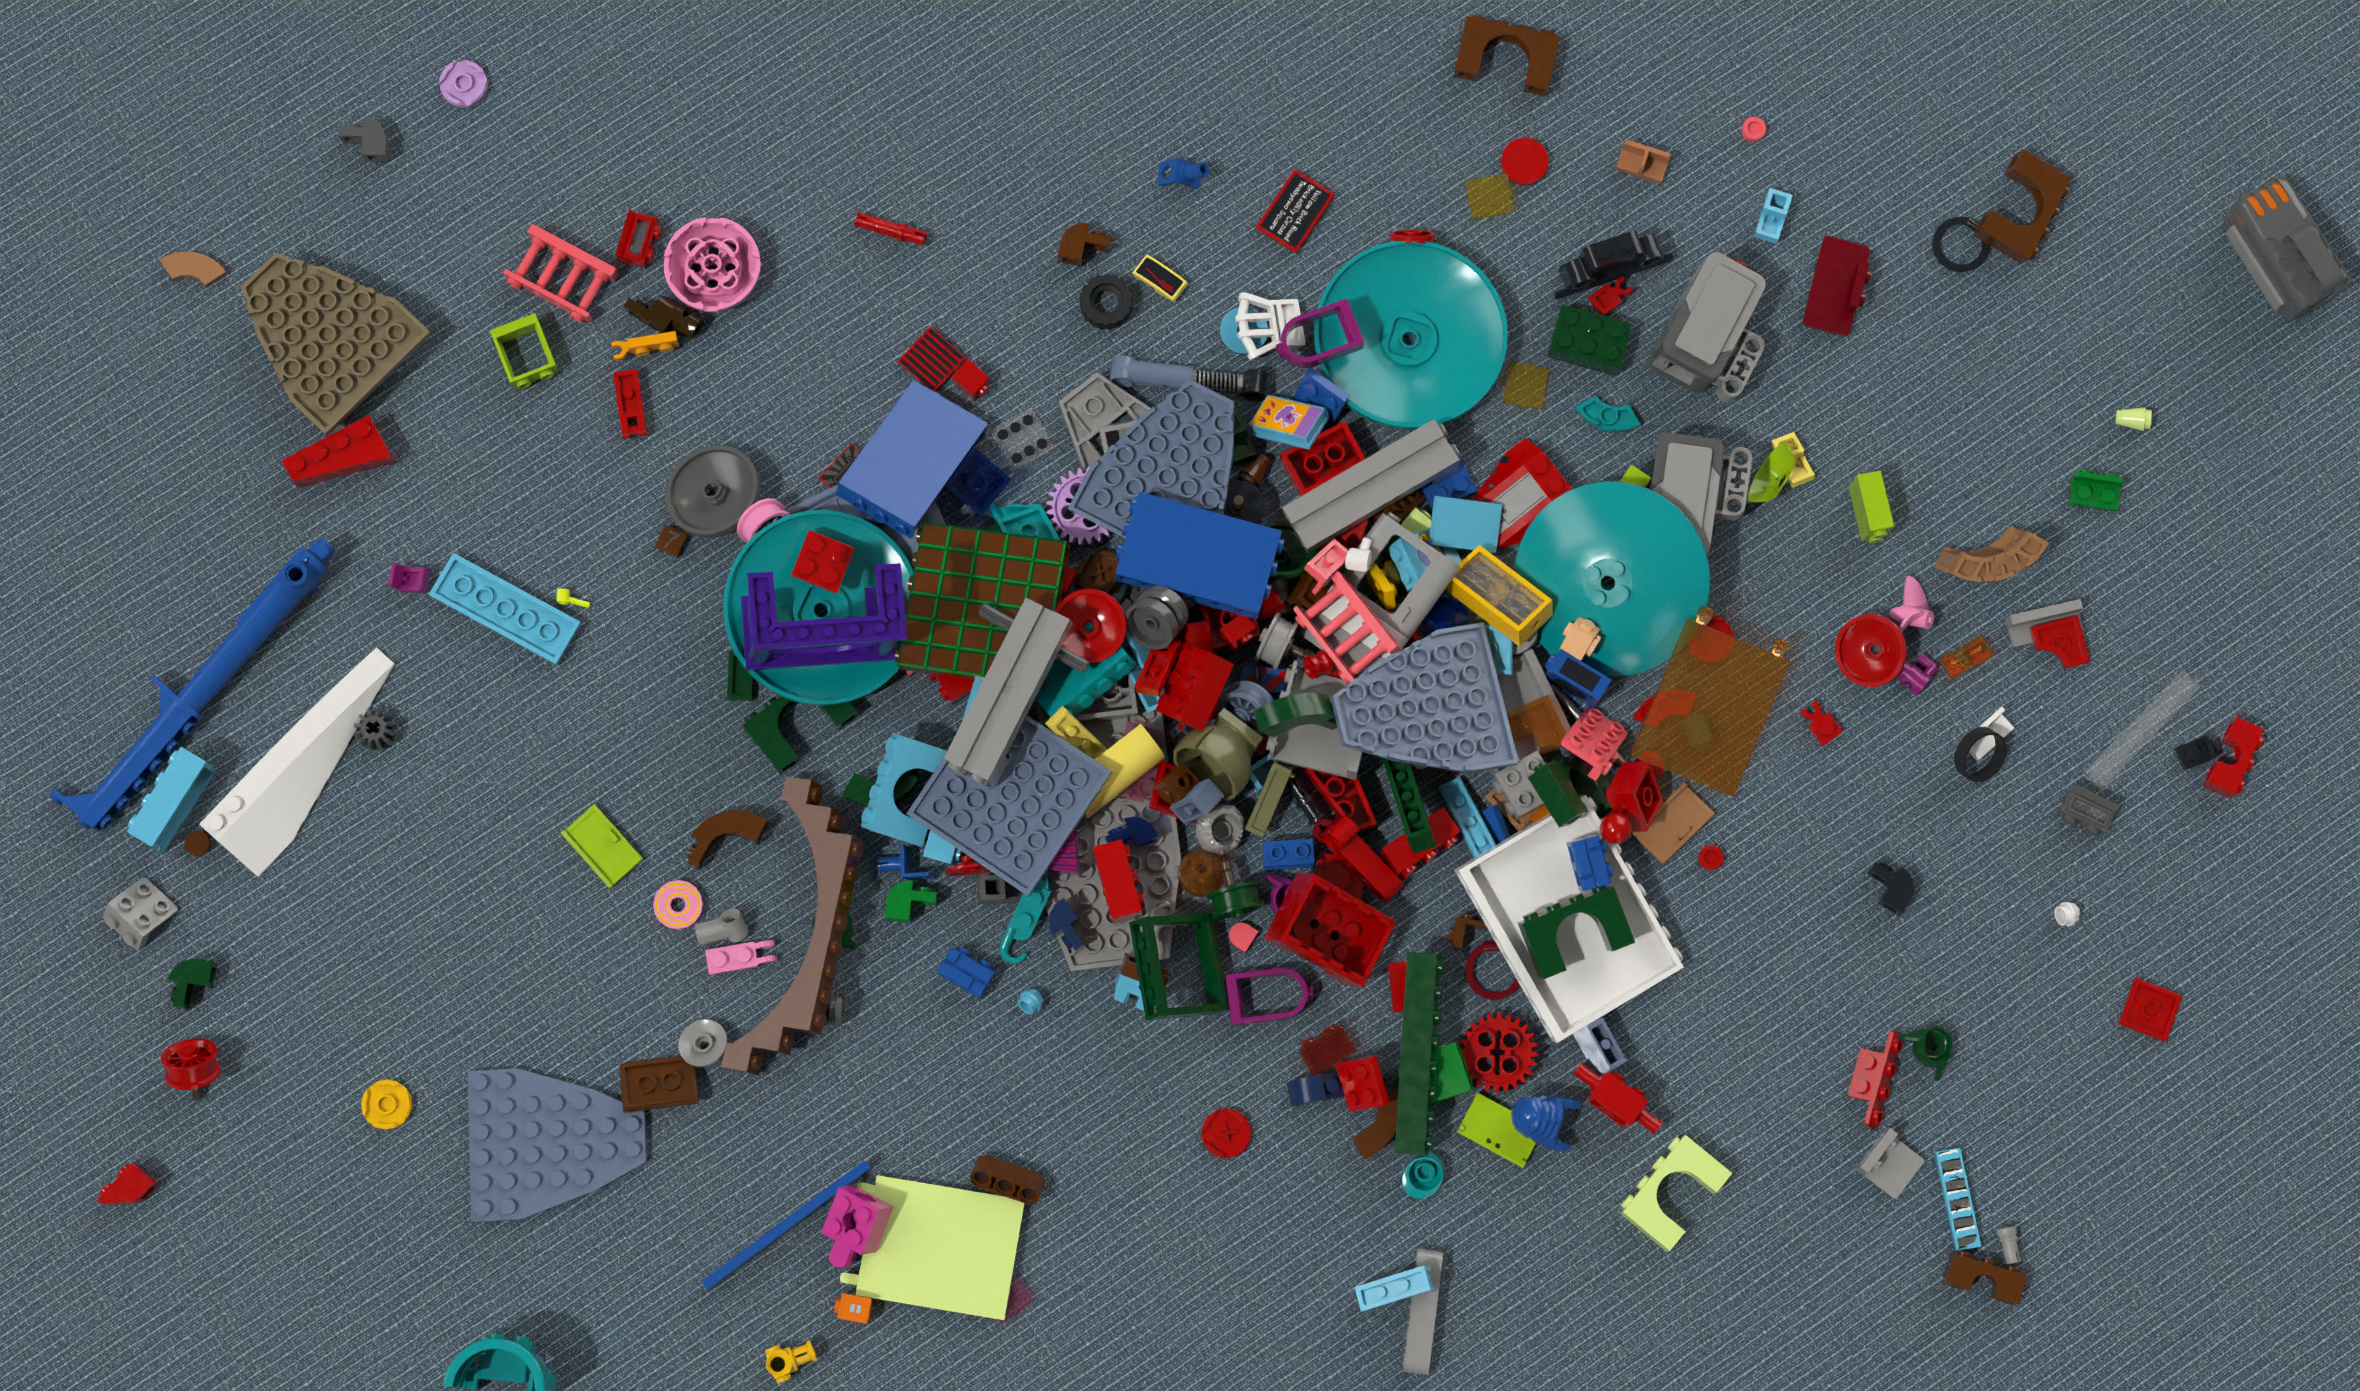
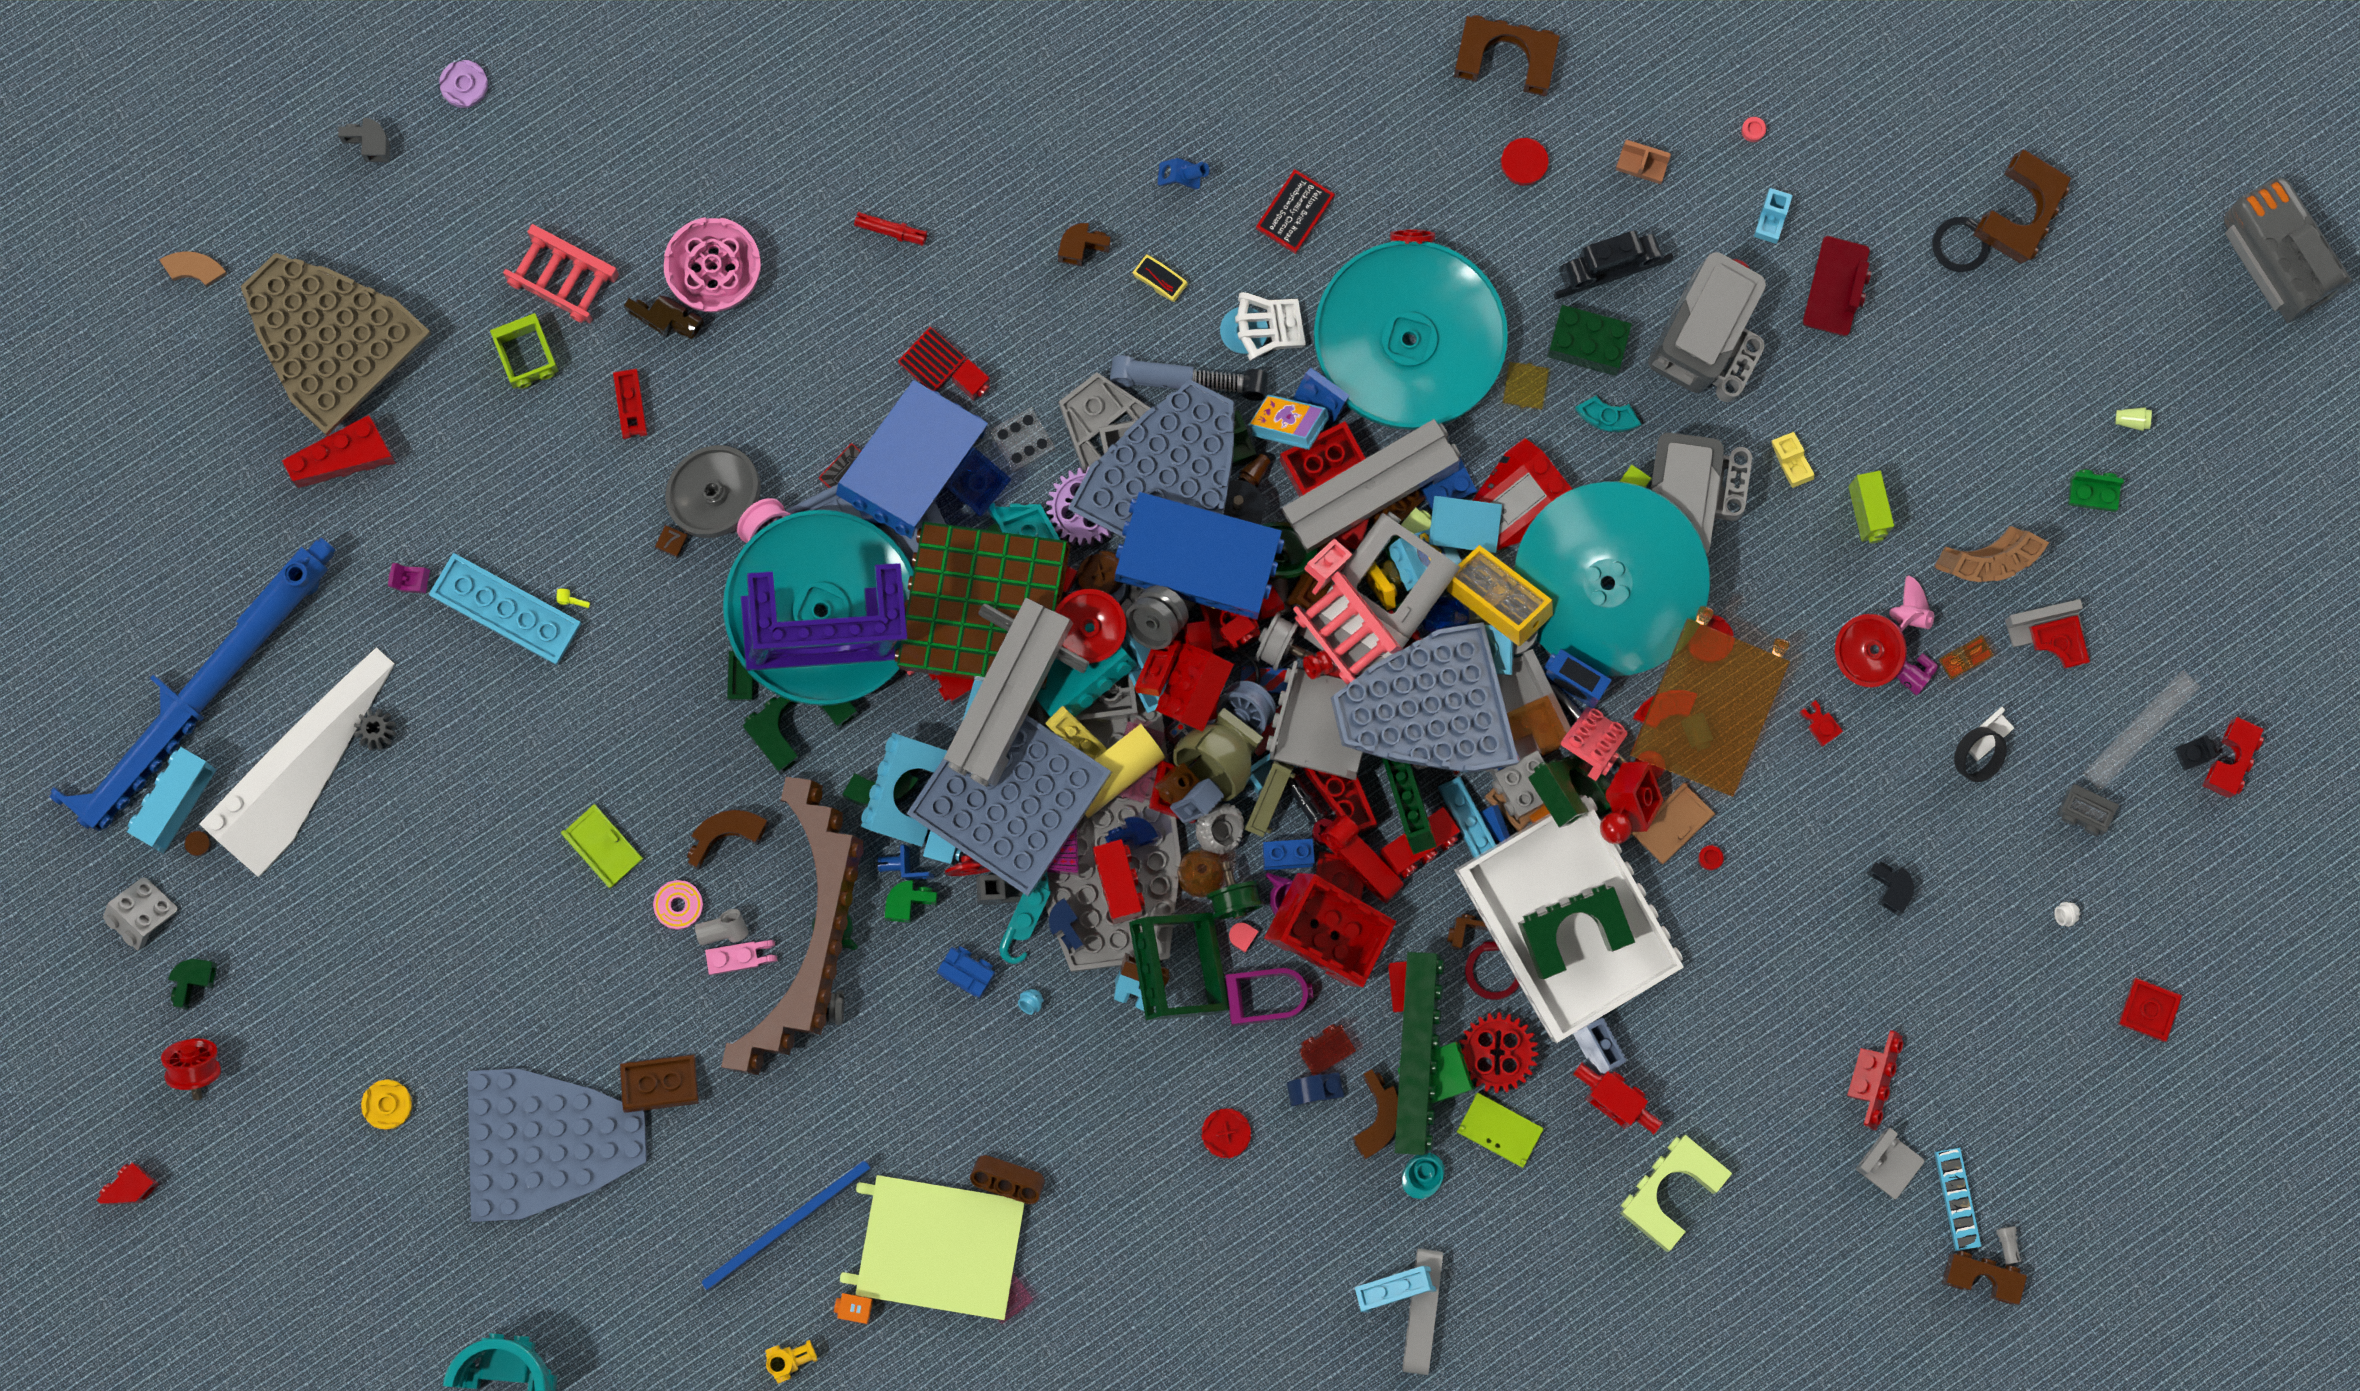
(638, 240): red window -> none
(644, 345): light orange plate -> none
(697, 1035): light grey dish -> none
(822, 562): red plate -> none
(862, 1231): dark pink brick -> none
(1106, 283): black tyre -> none
(1295, 711): dark green arch -> none
(1349, 327): magenta window -> none
(1359, 558): white piece -> none
(1362, 1083): red plate -> none
(1489, 196): clear yellow piece -> none
(1541, 1119): blue hair -> none
(1580, 638): light nougat brick -> none
(1589, 862): blue brick -> none
(1607, 298): red plate -> none
(1776, 465): lime piece -> none
(1930, 1047): dark green piece -> none

